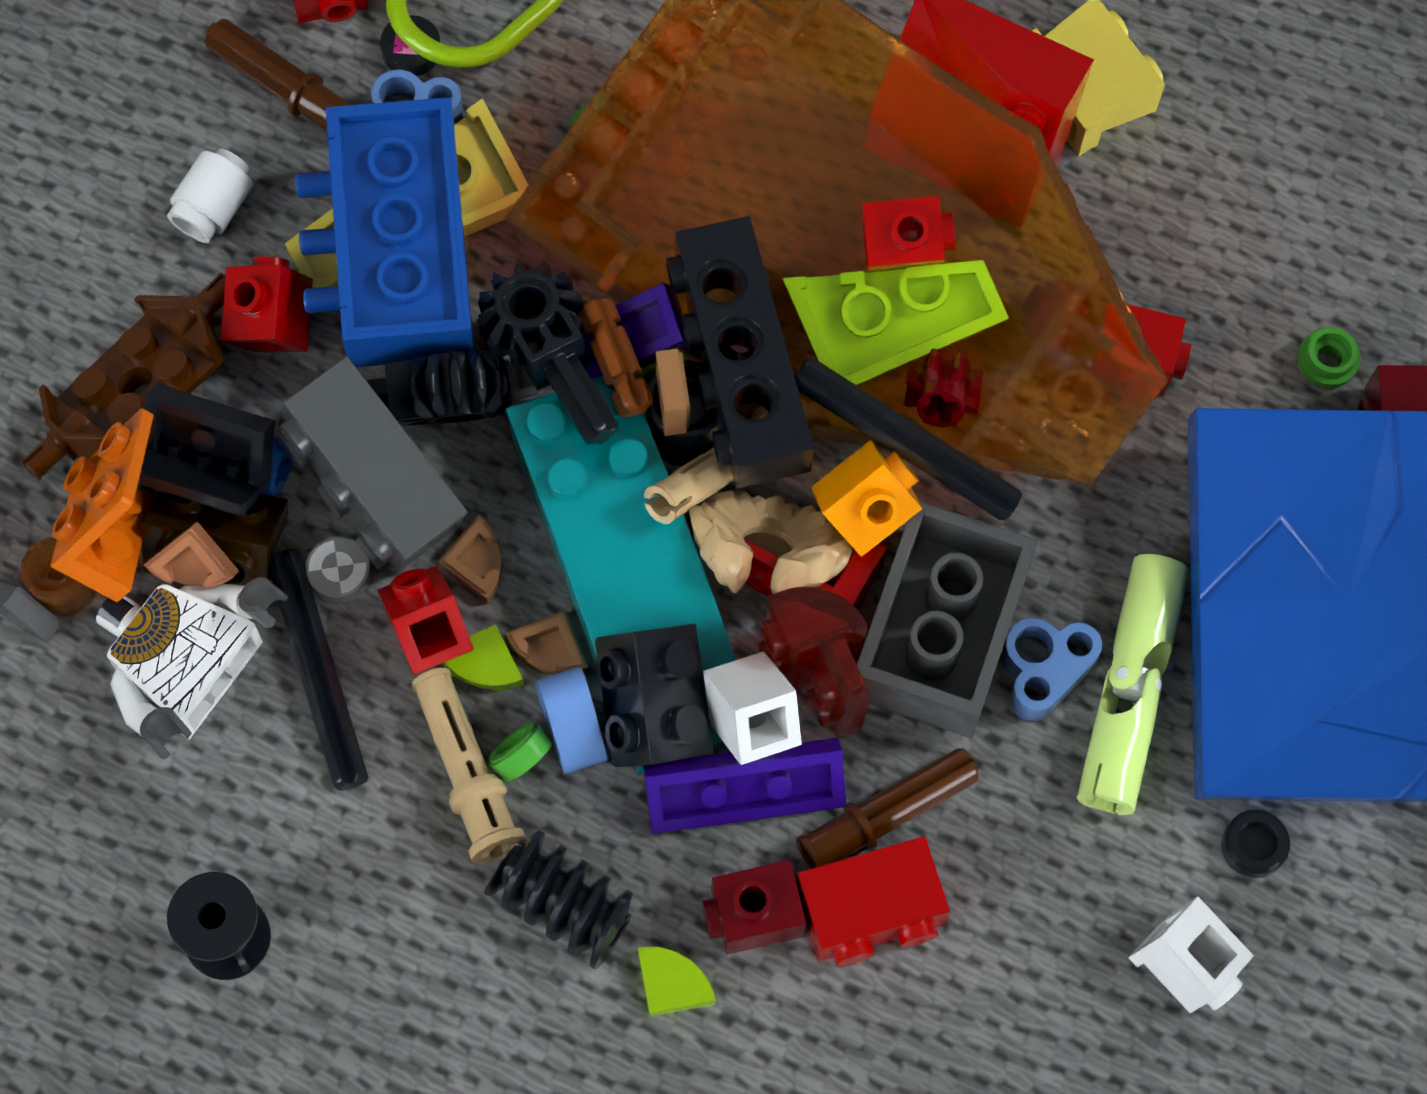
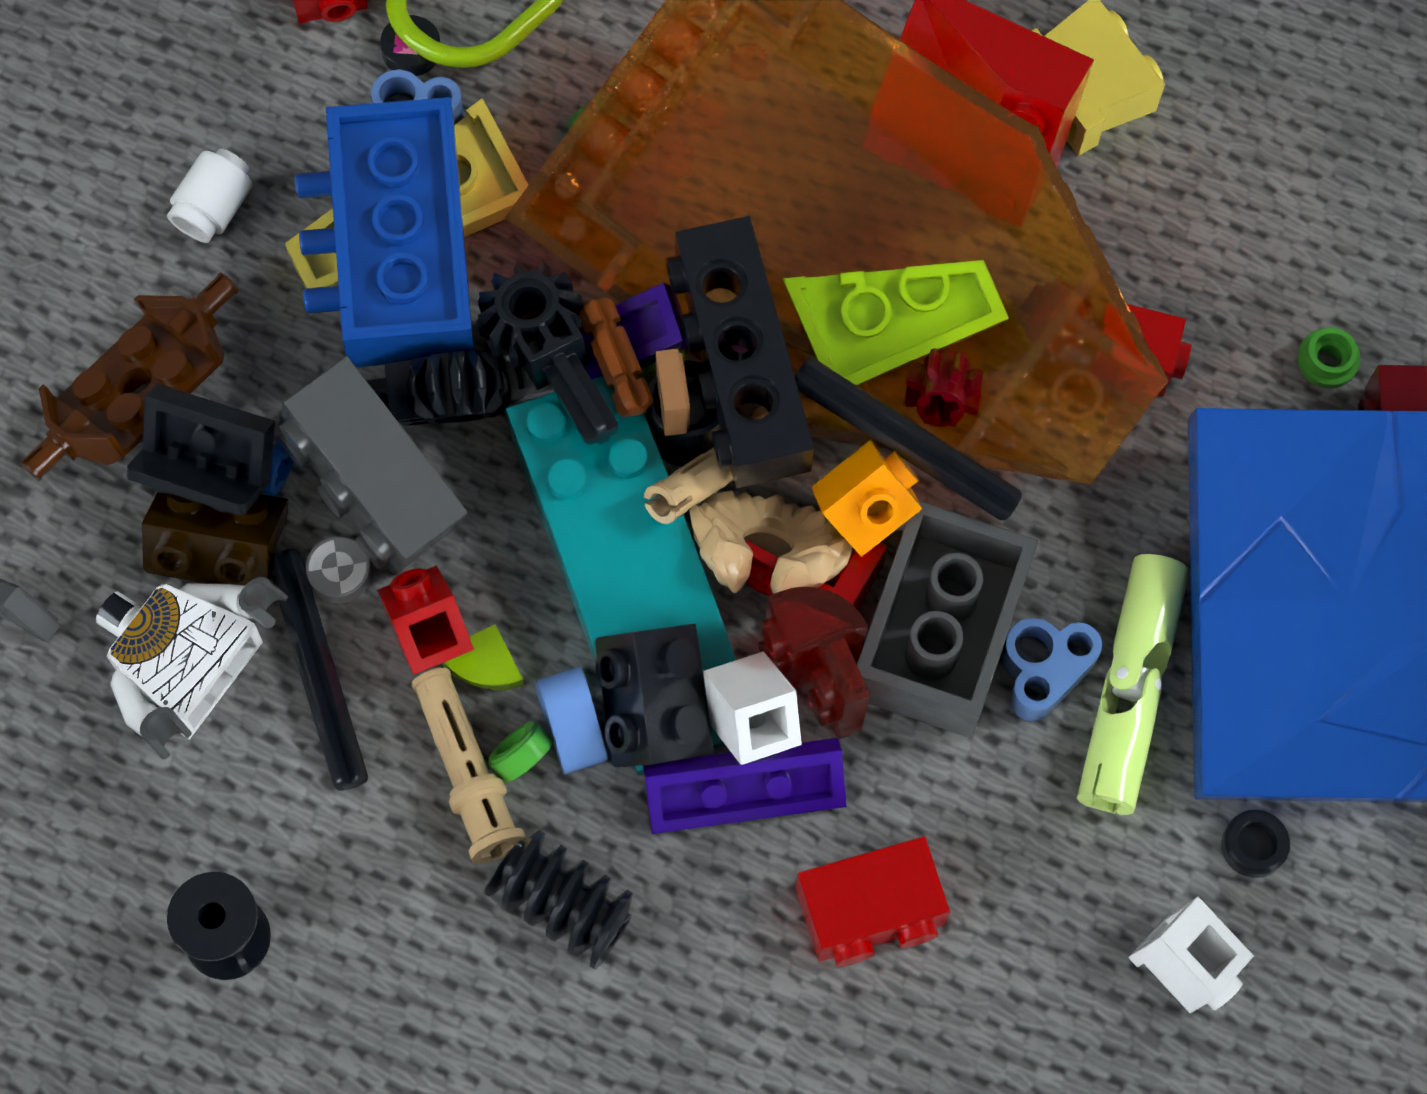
(58, 593): clear orange wheel -> none
(105, 511): orange bracket -> none
(192, 560): nougat tile -> none
(265, 307): red brick -> none
(301, 91): reddish brown axle -> none
(475, 560): medium nougat tile -> none
(548, 645): medium nougat tile -> none
(672, 982): lime tile -> none
(755, 908): dark red brick -> none
(888, 810): reddish brown axle -> none
(906, 233): red brick -> none

